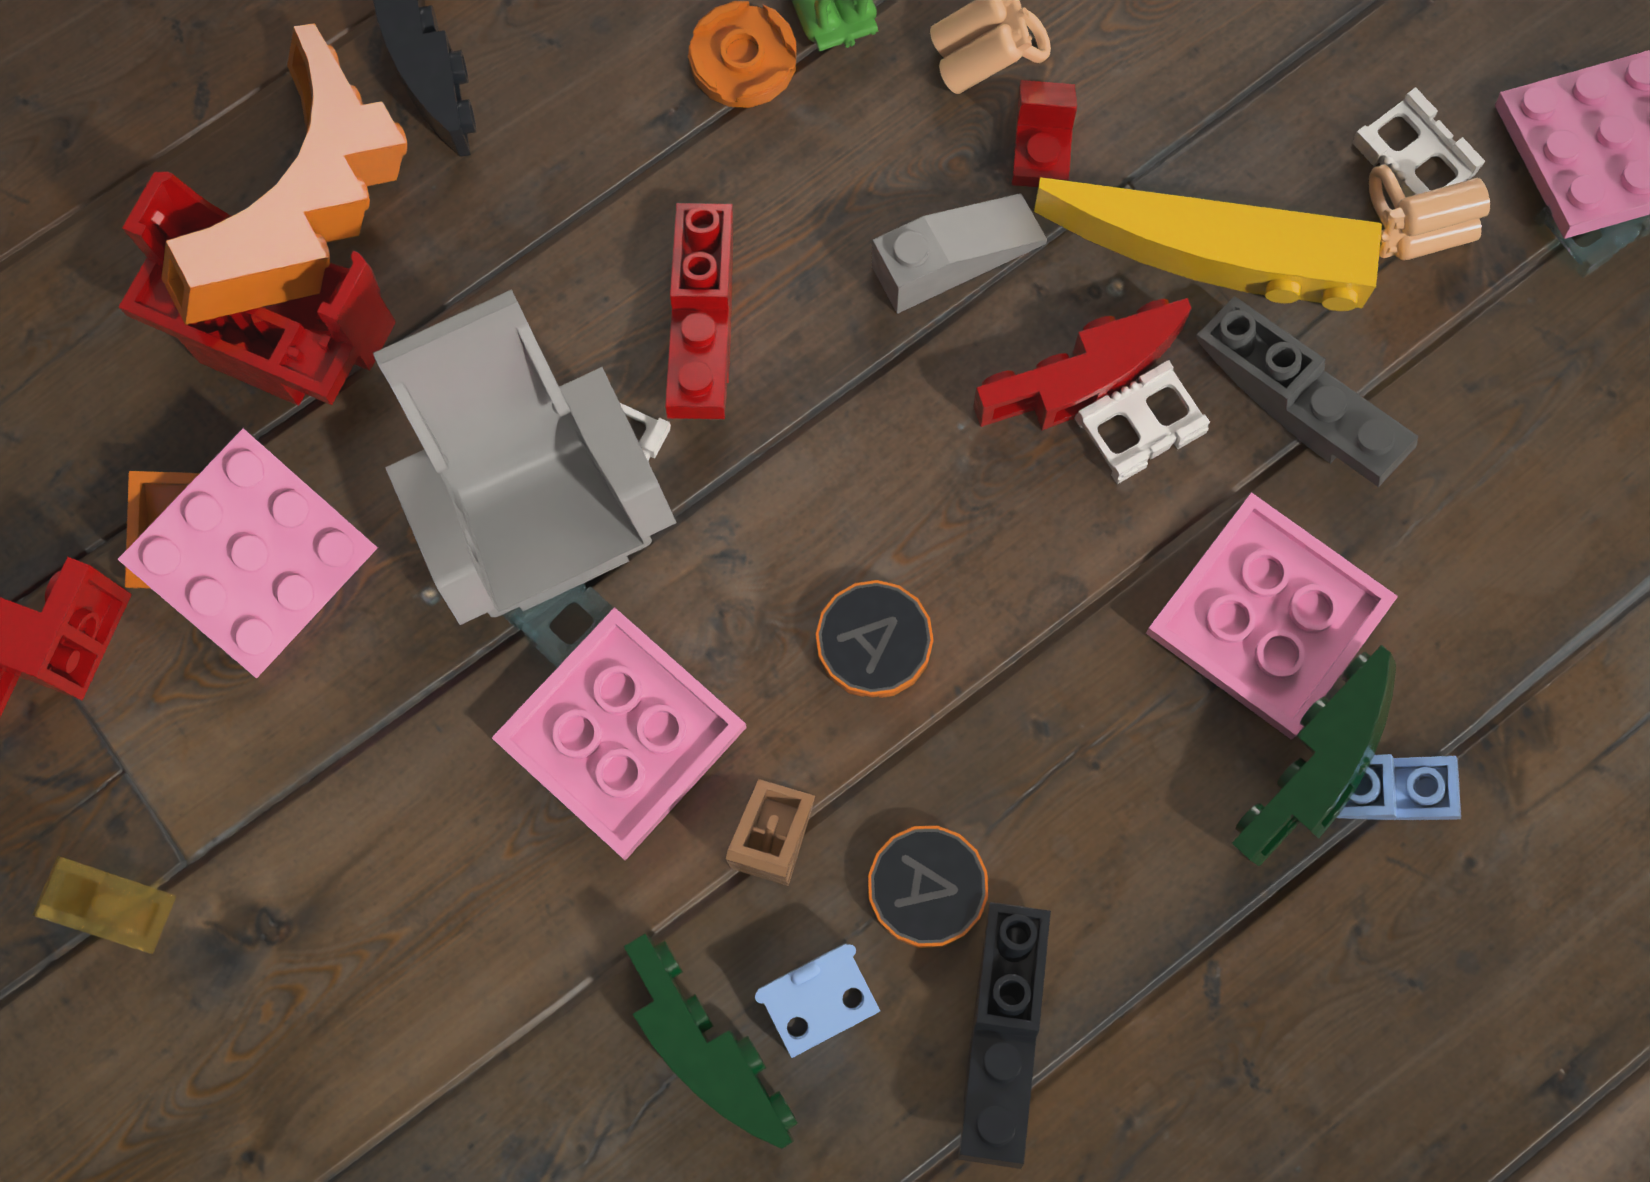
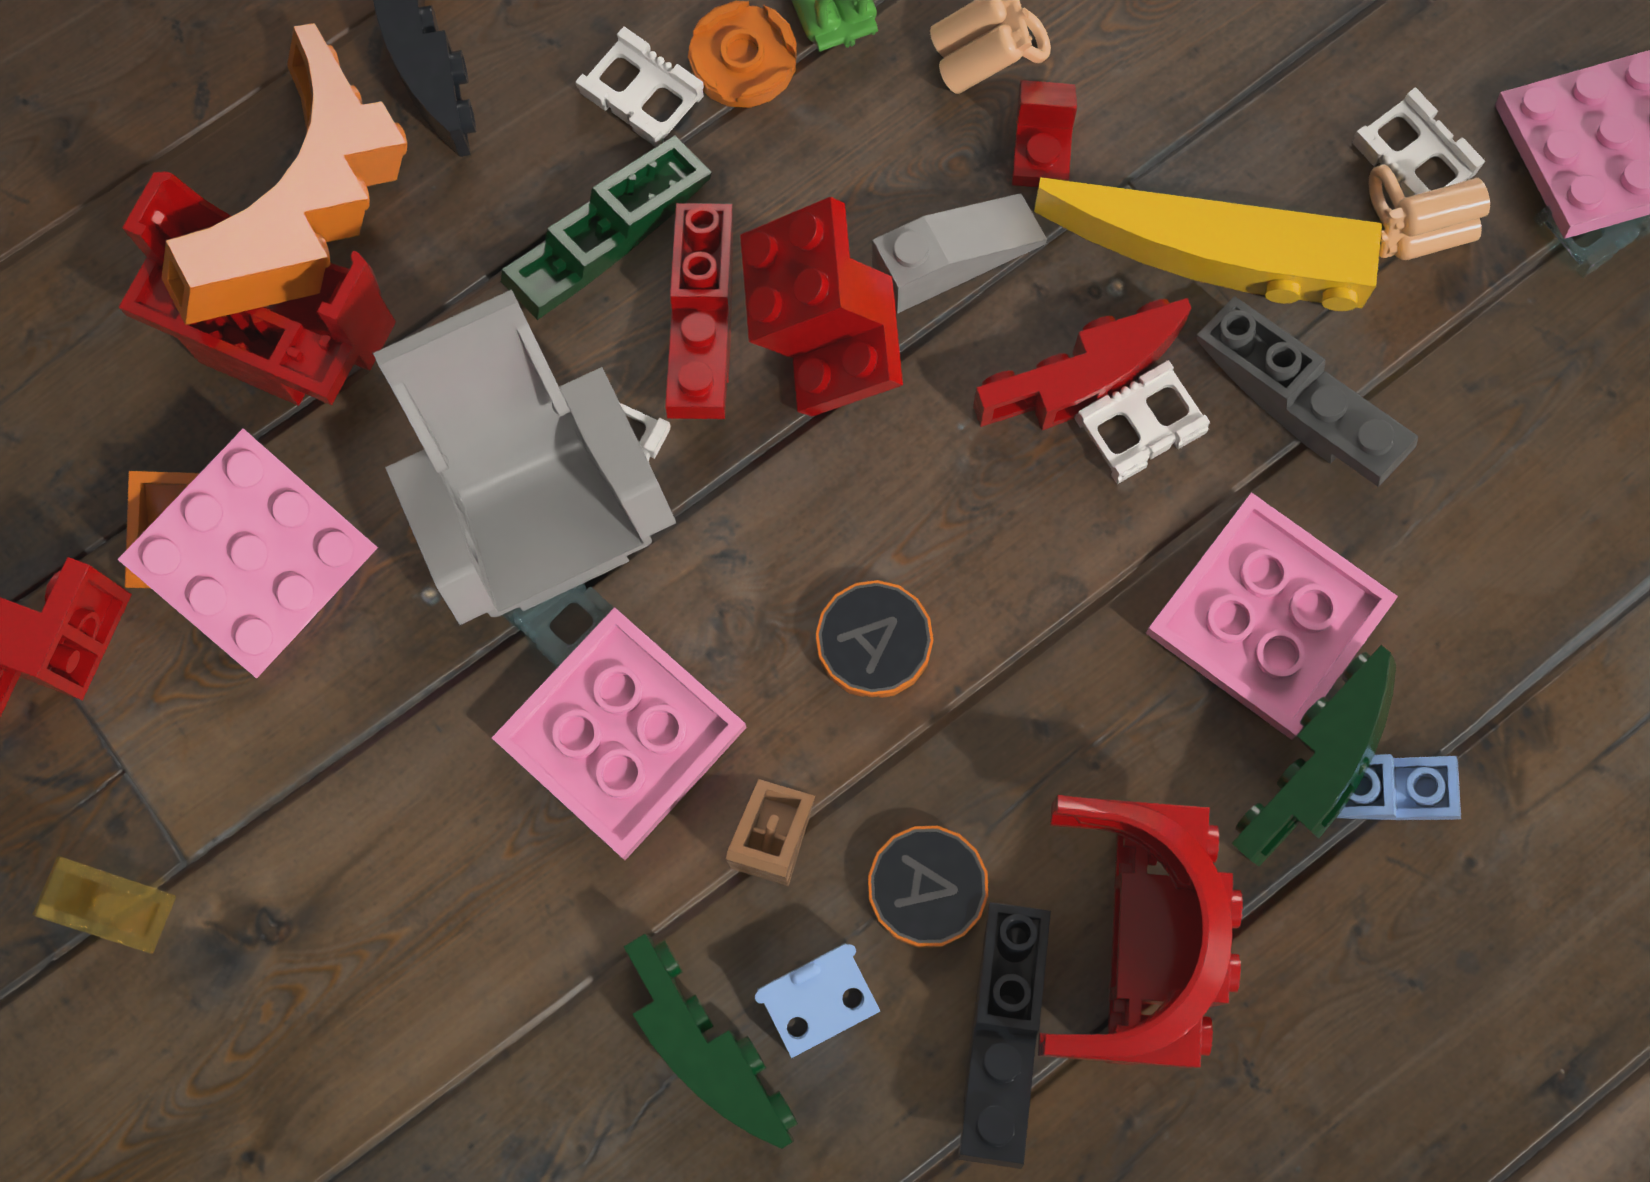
(606, 228): none -> dark green slope
(653, 75): none -> white piece
(821, 308): none -> red bracket
(1165, 934): none -> red piece

